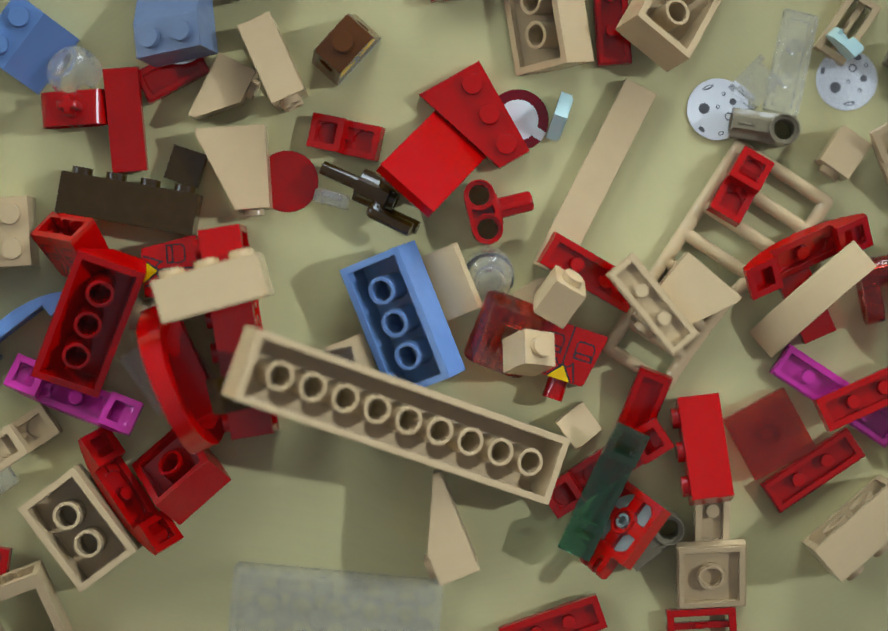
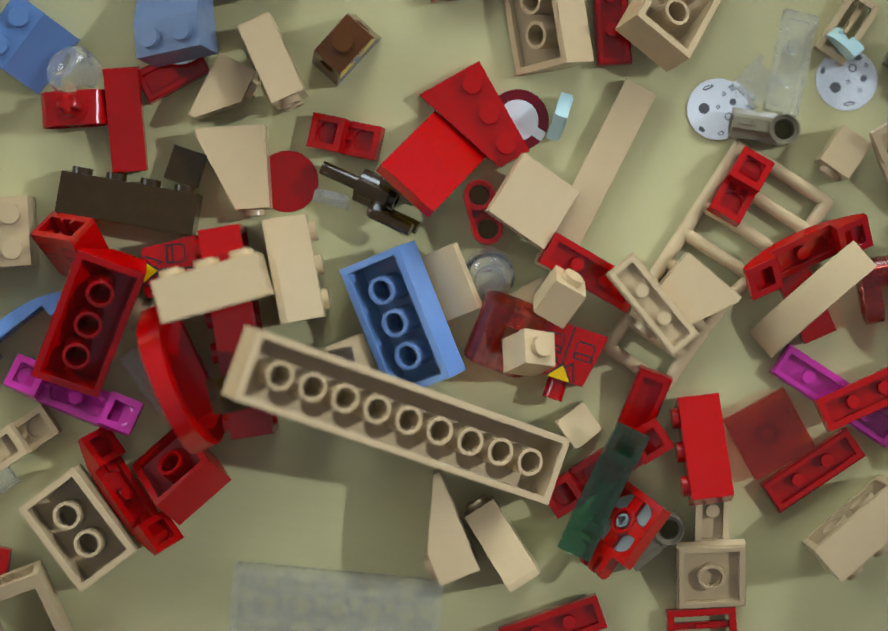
(295, 268): none -> tan slope
(501, 542): none -> tan slope
(532, 201): none -> tan tile

